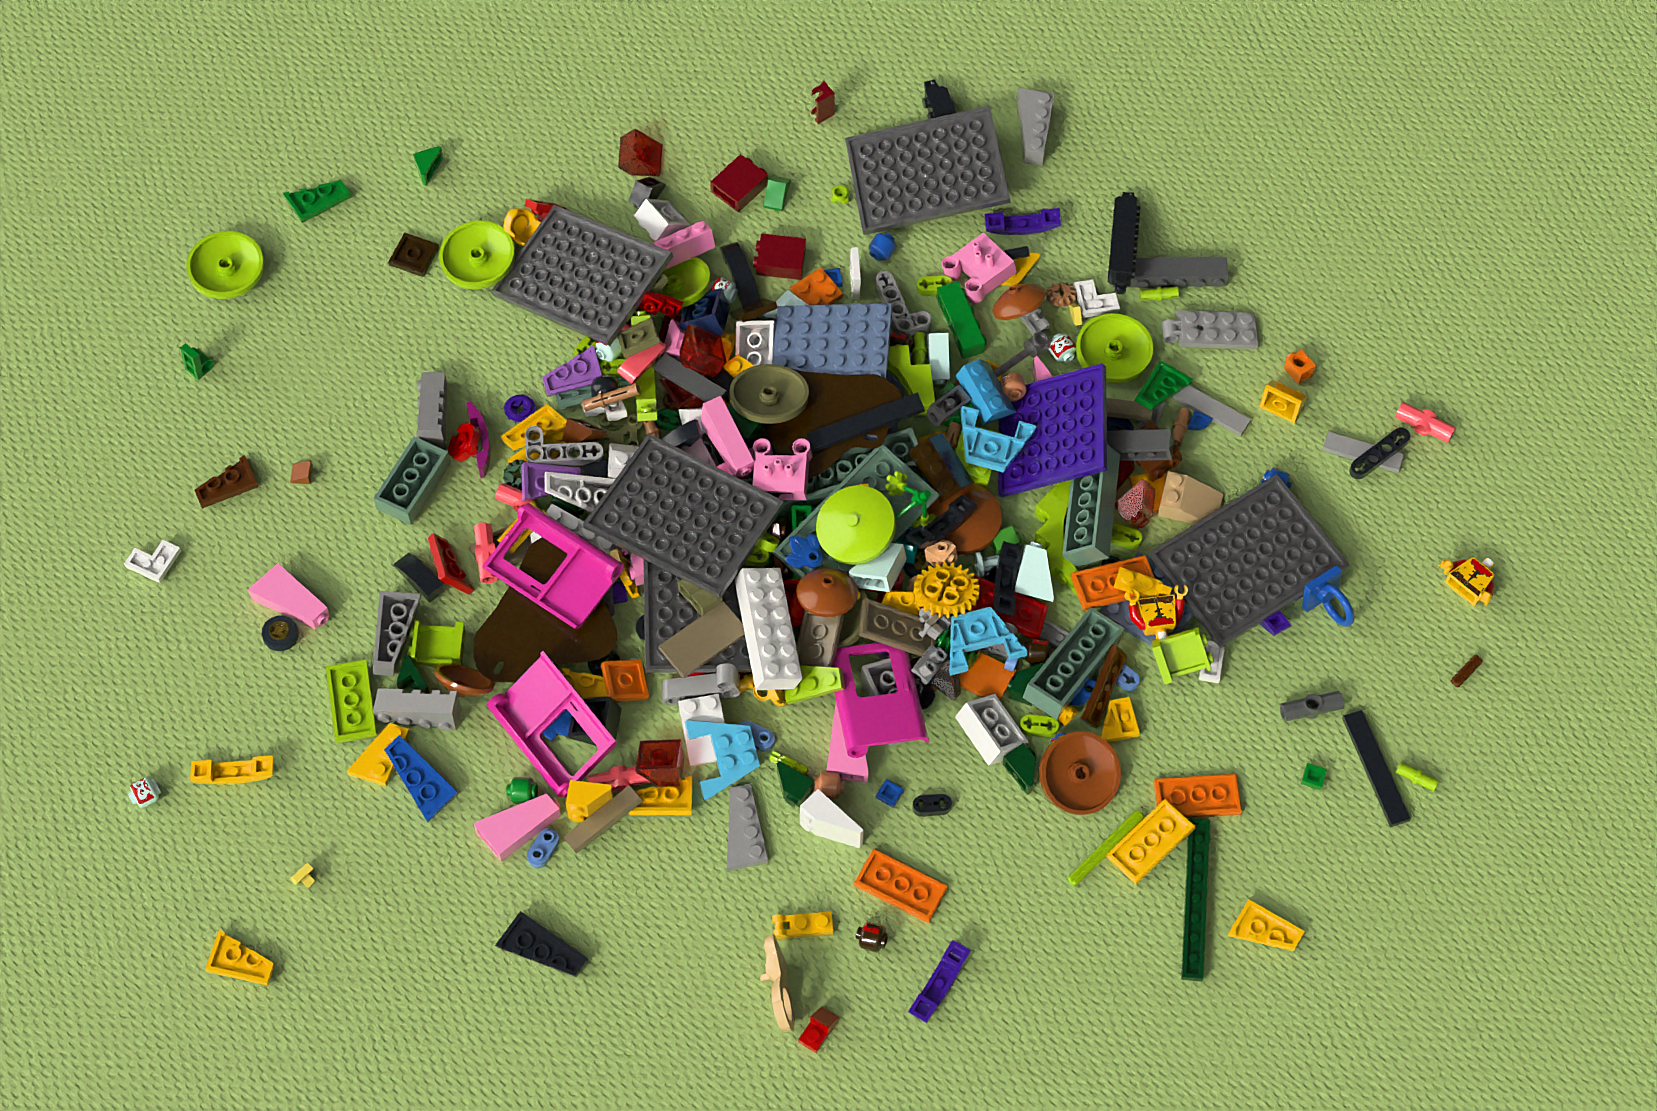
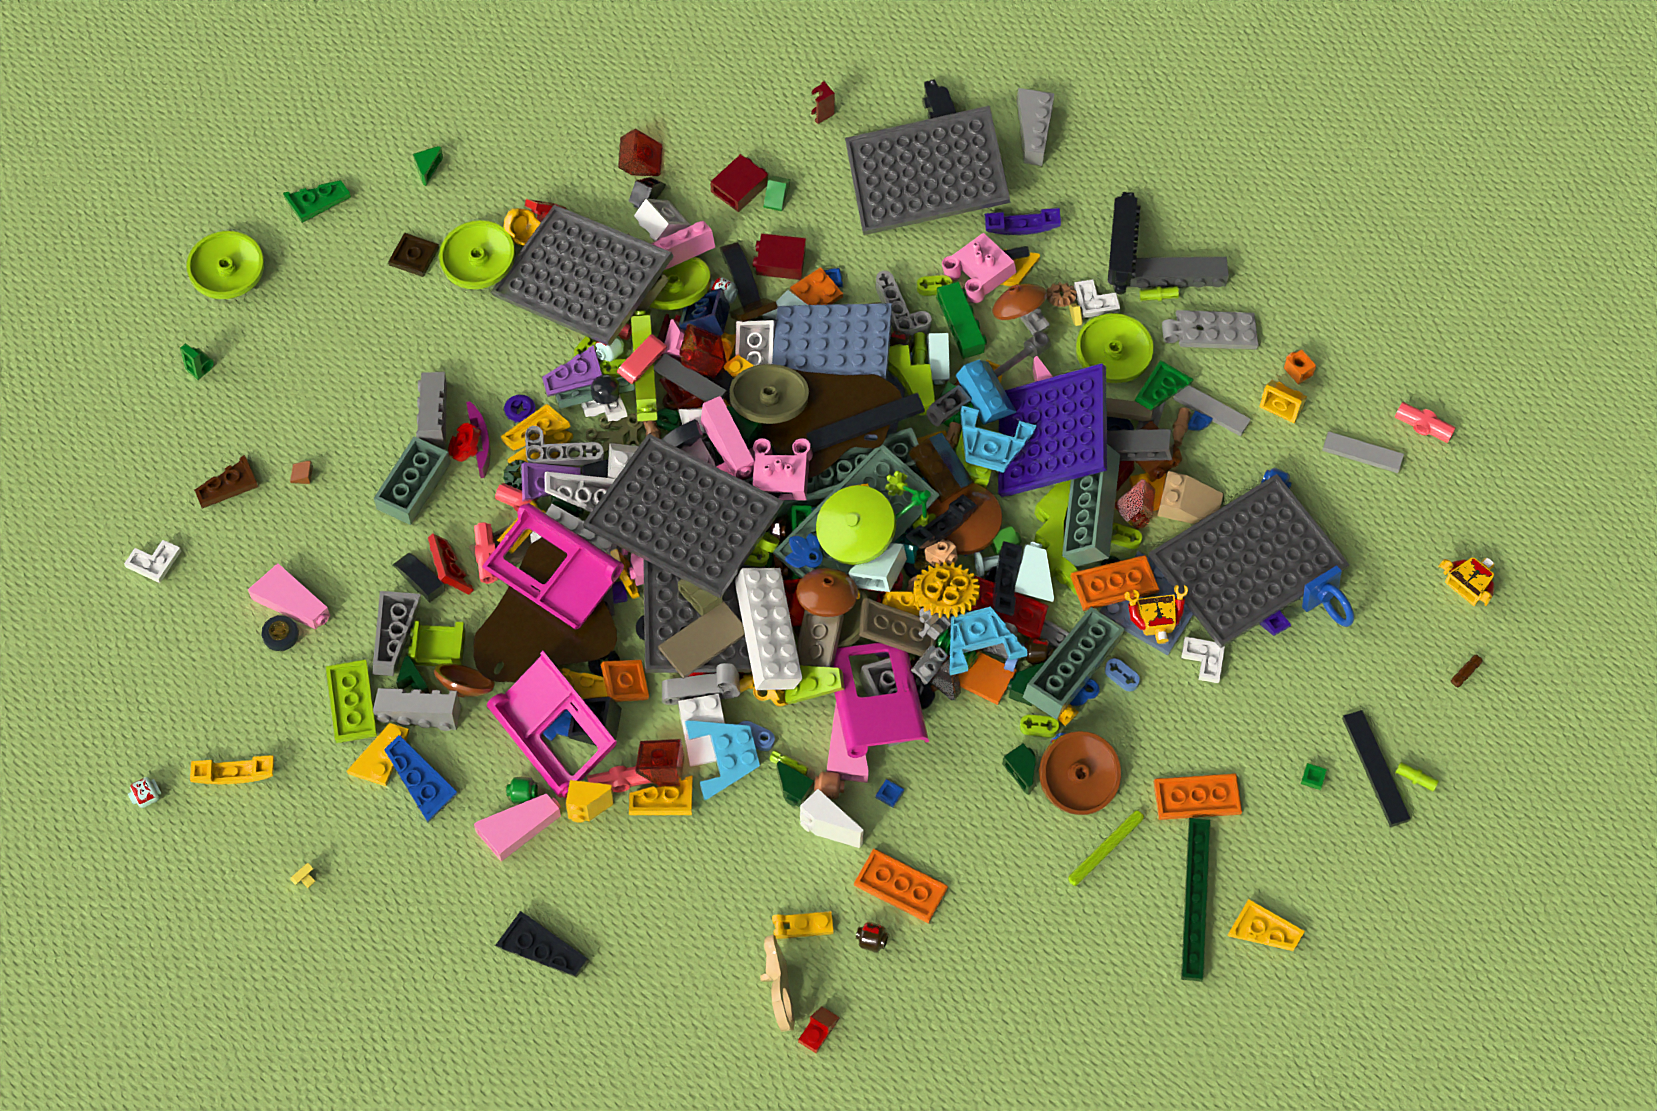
(237, 961): yellow wing -> none
(544, 847): medium blue plate -> none
(581, 431): reddish brown slope -> none
(602, 401): medium nougat pin -> none
(602, 819): dark tan tile -> none
(638, 337): olive tile -> none
(661, 303): red slope -> none
(744, 833): light grey wing -> none
(840, 190): lime plate -> none
(855, 273): white tile -> none
(882, 246): blue head -> none
(932, 805): black beam -> none
(940, 982): dark purple slope -> none
(990, 728): white slope -> none
(1013, 386): nougat head -> none
(1062, 348): light aqua head -> none
(1104, 686): reddish brown tile -> none
(1120, 721): yellow wing -> none
(1145, 585): yellow hinge -> none
(1150, 841): yellow tile -> none
(1182, 654): lime panel -> none
(1323, 703): dark grey piece -> none
(1377, 451): black beam -> none

